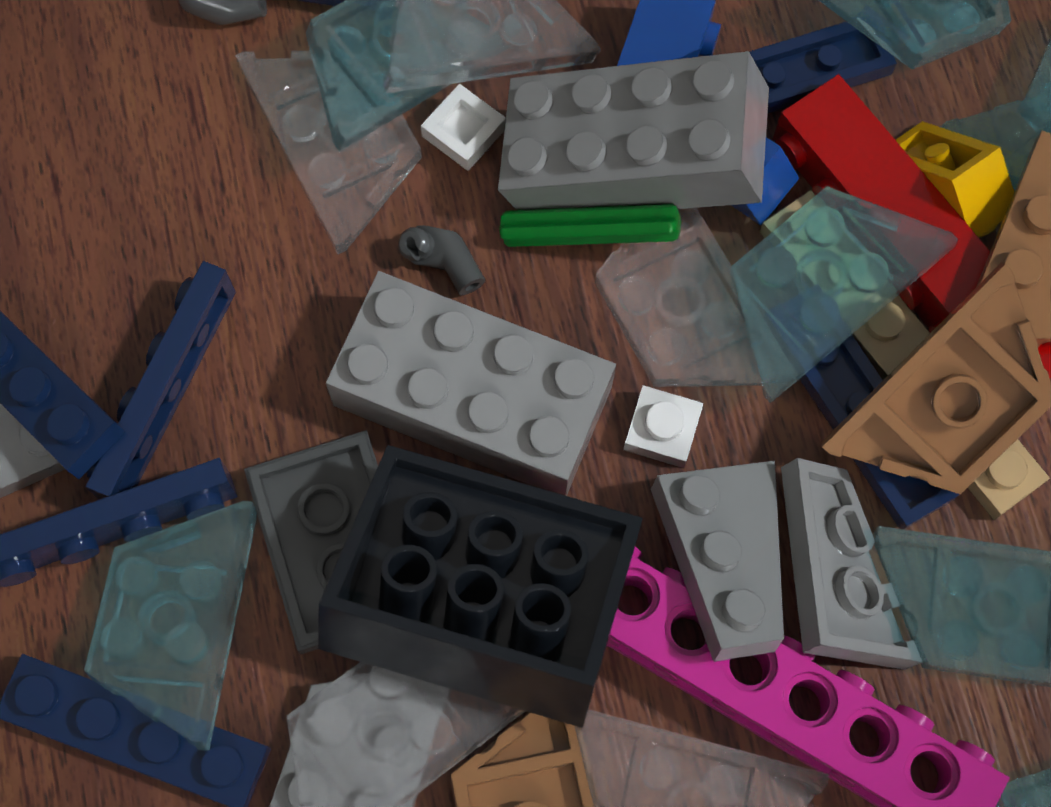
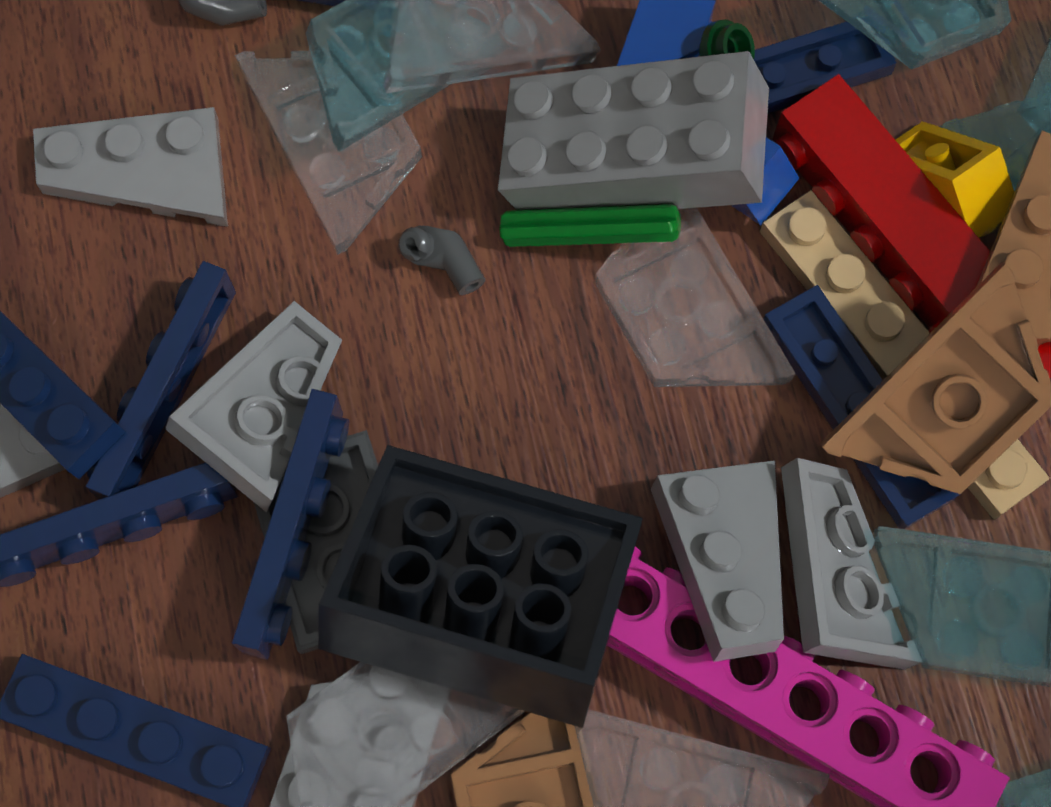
(139, 161): none -> light grey wing
(173, 619): clear light blue wing -> none
(254, 405): none -> light grey wing
(284, 549): none -> dark blue plate
(463, 127): white plate -> none
(471, 383): light grey brick -> none
(663, 426): white plate -> none
(726, 37): none -> dark green plate
(826, 279): clear light blue wing -> none

